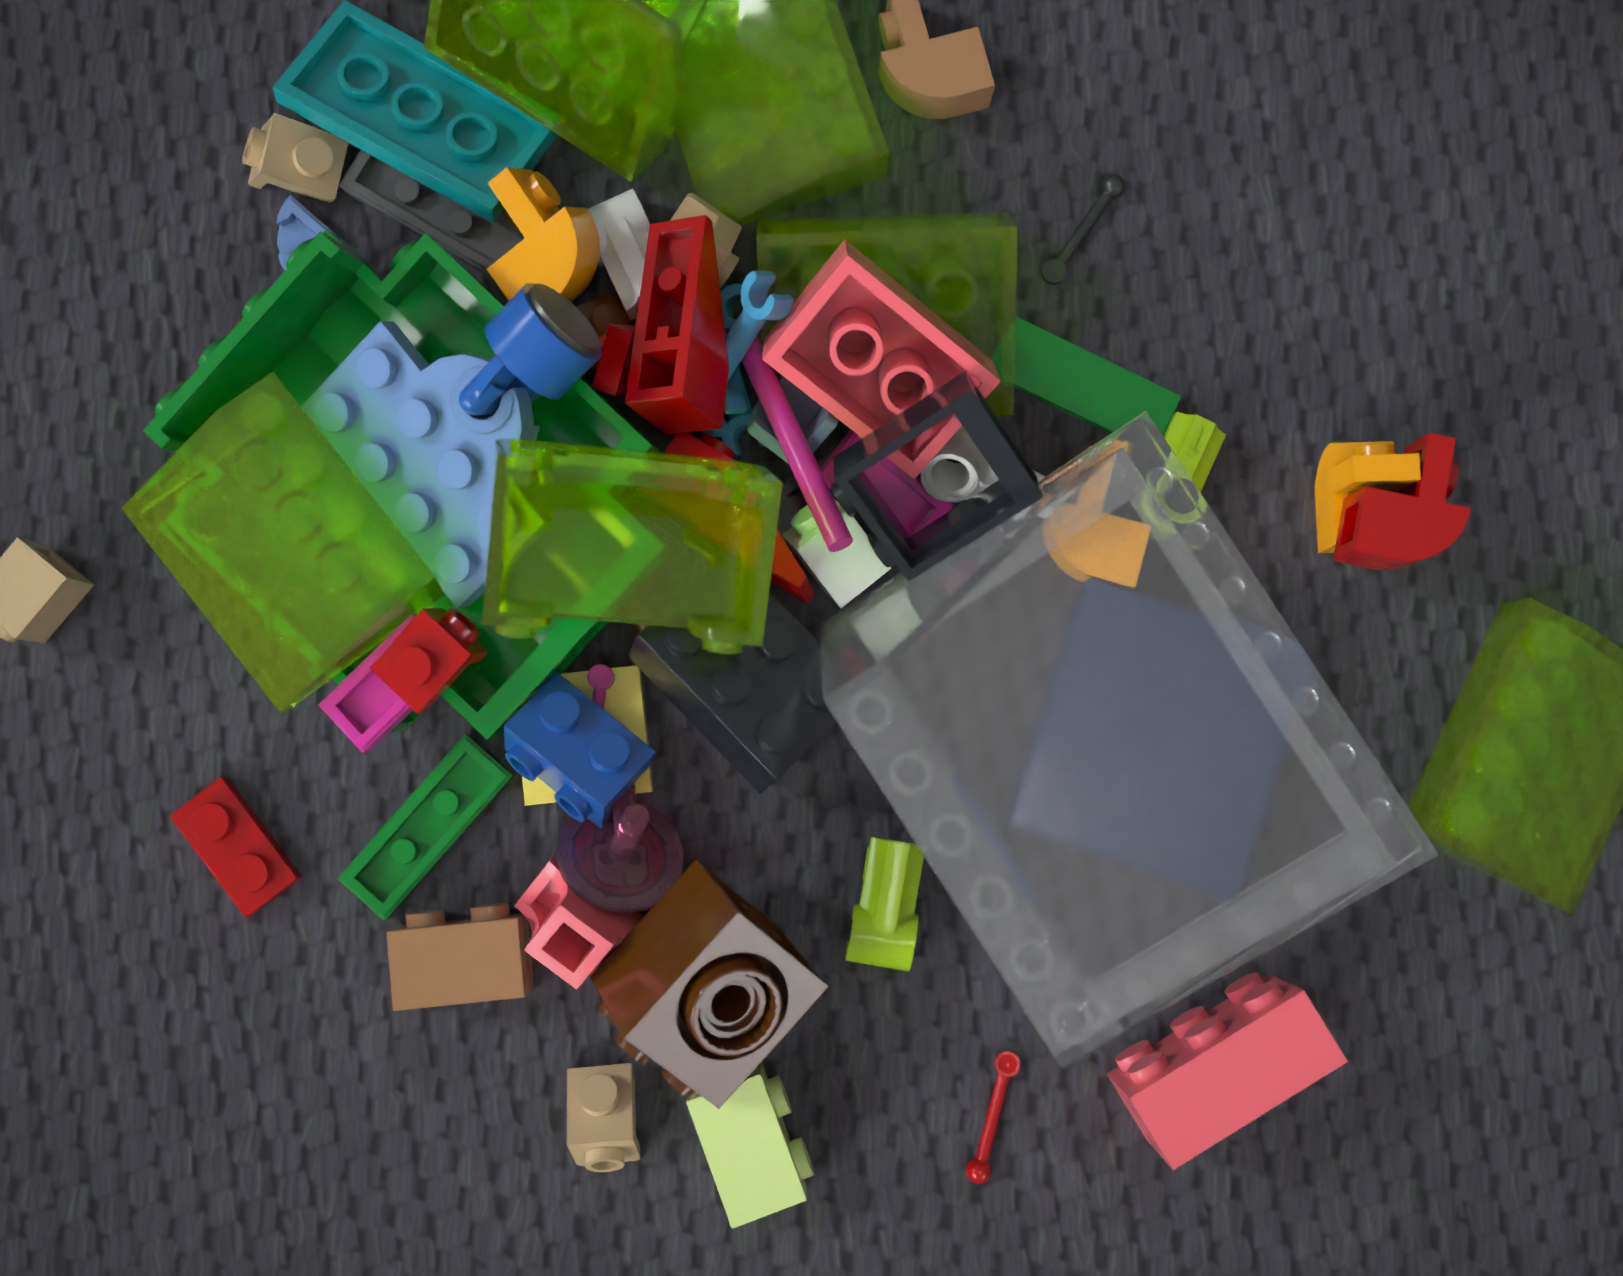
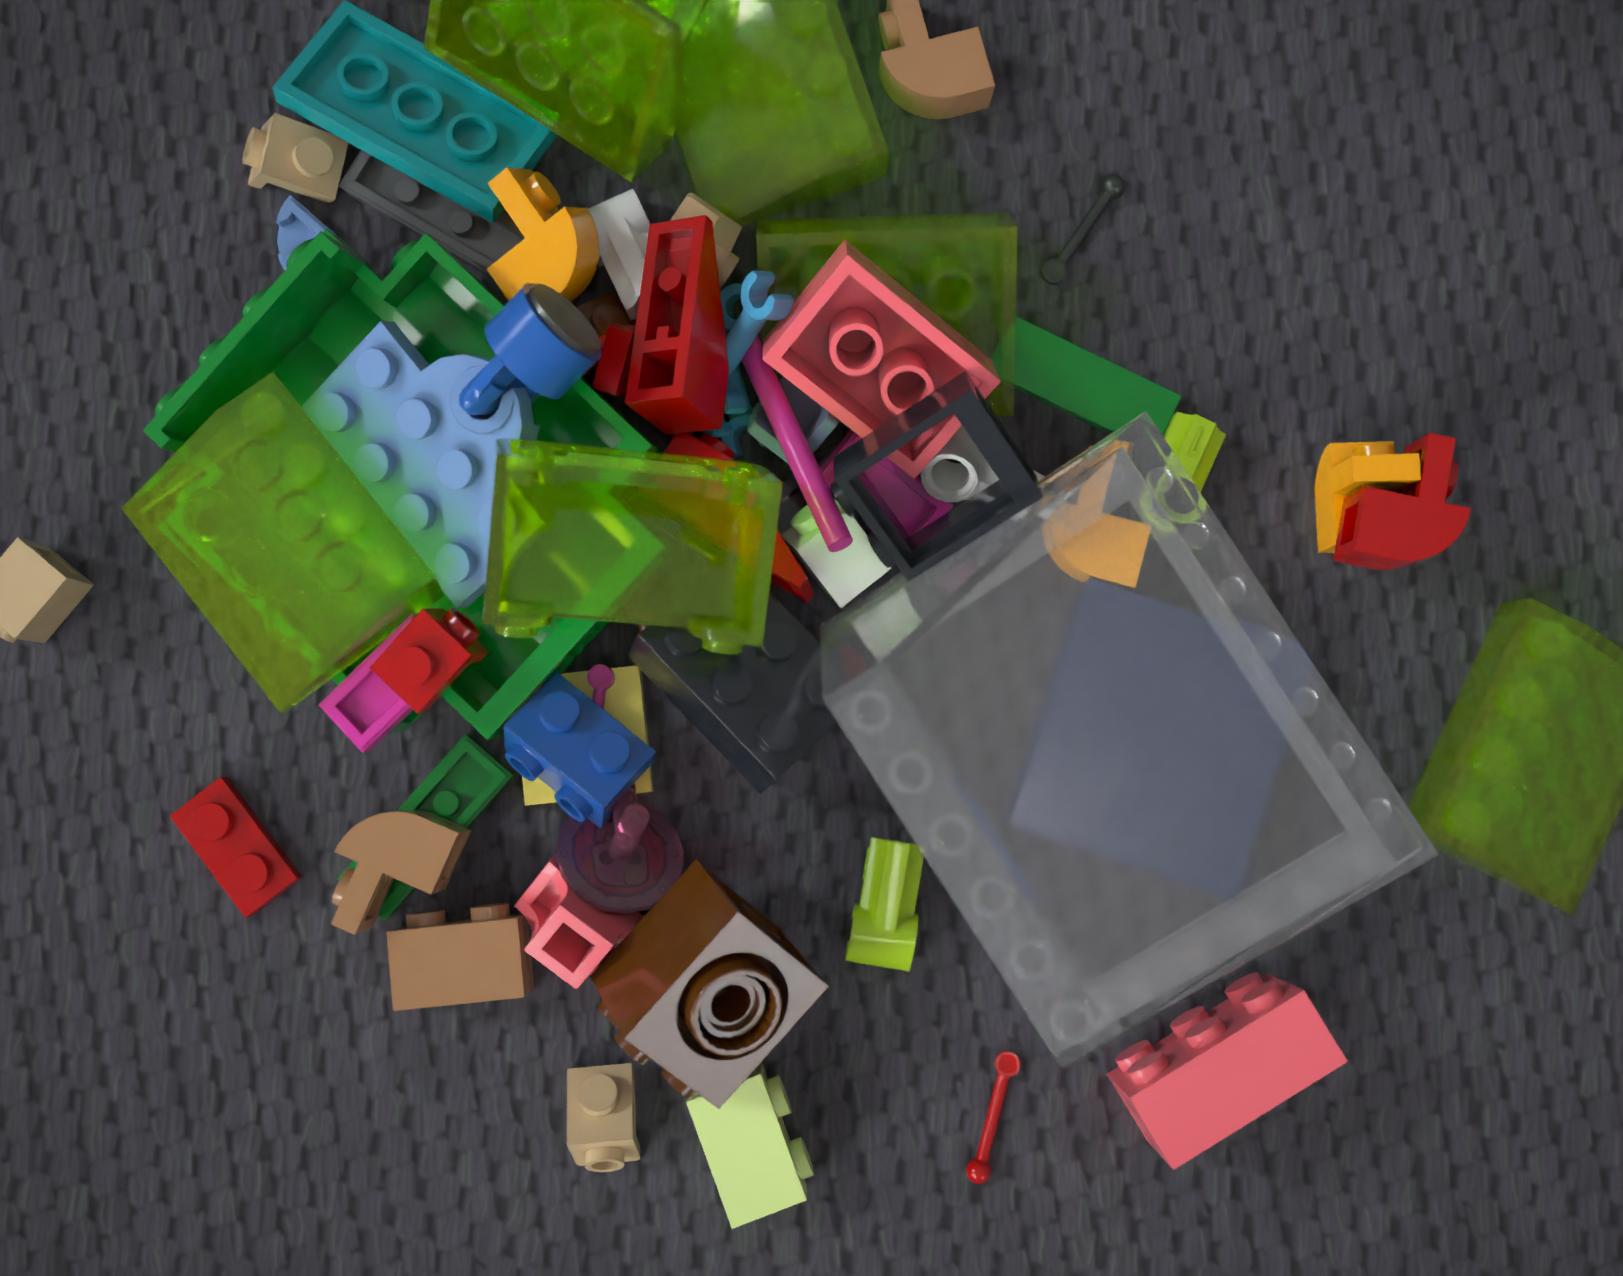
(391, 846): none -> medium nougat brick

